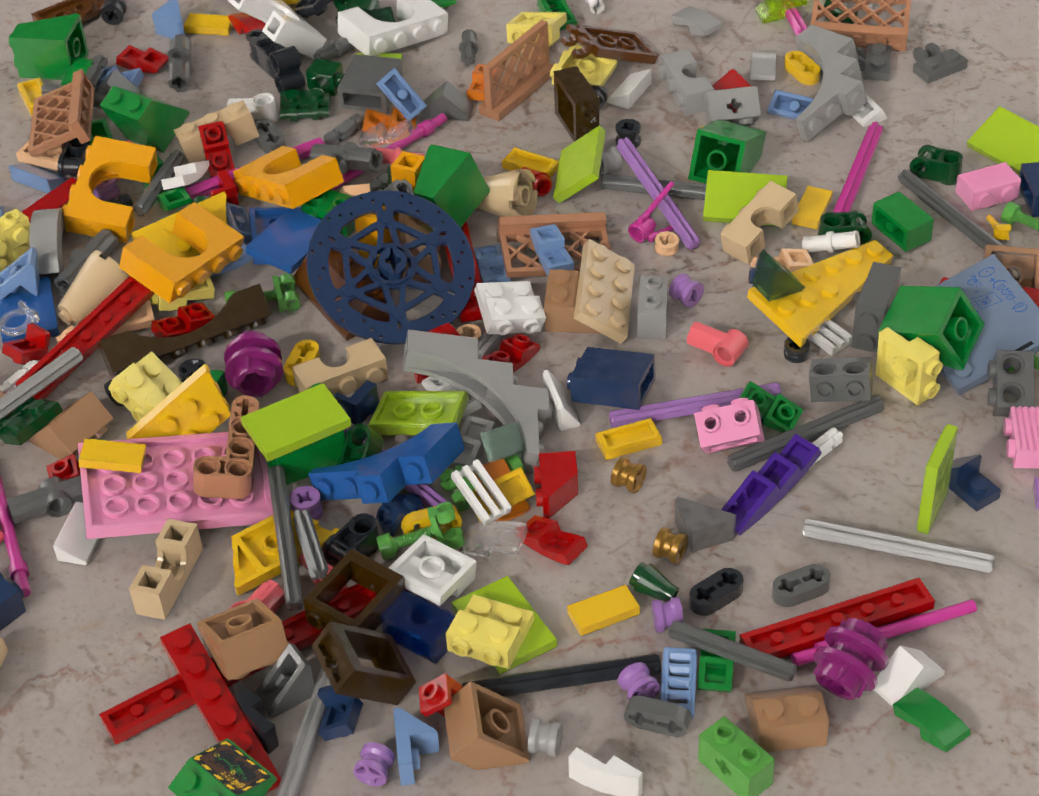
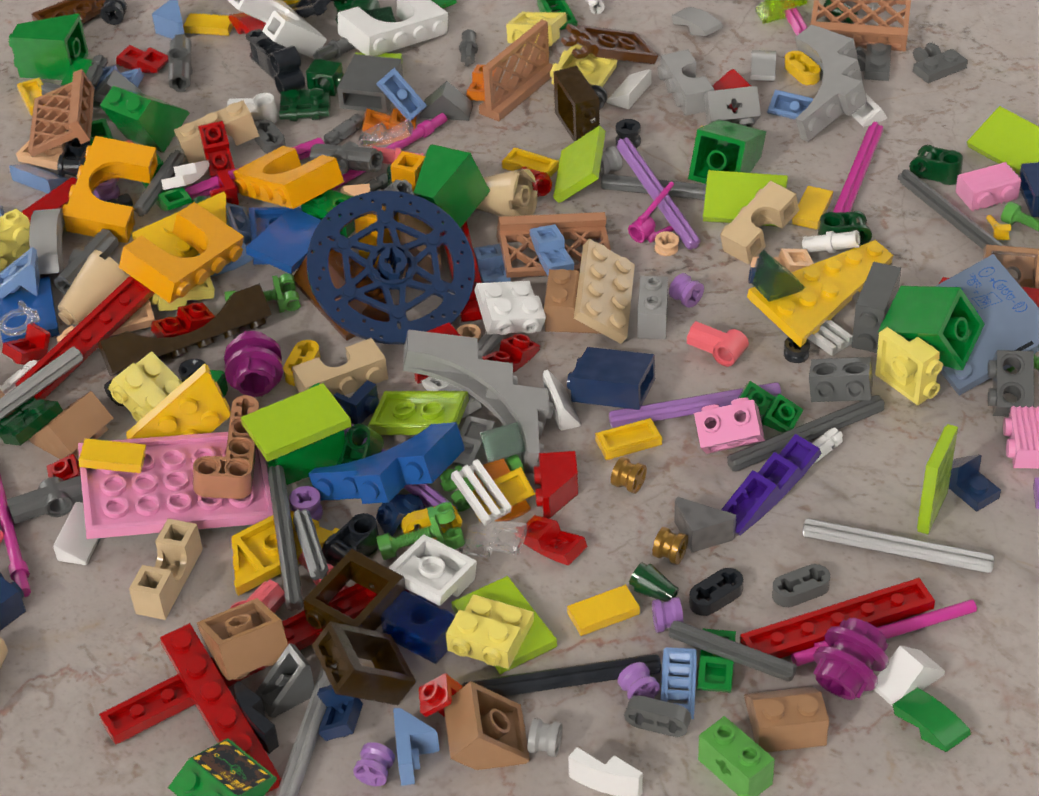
(902, 221): green brick -> none

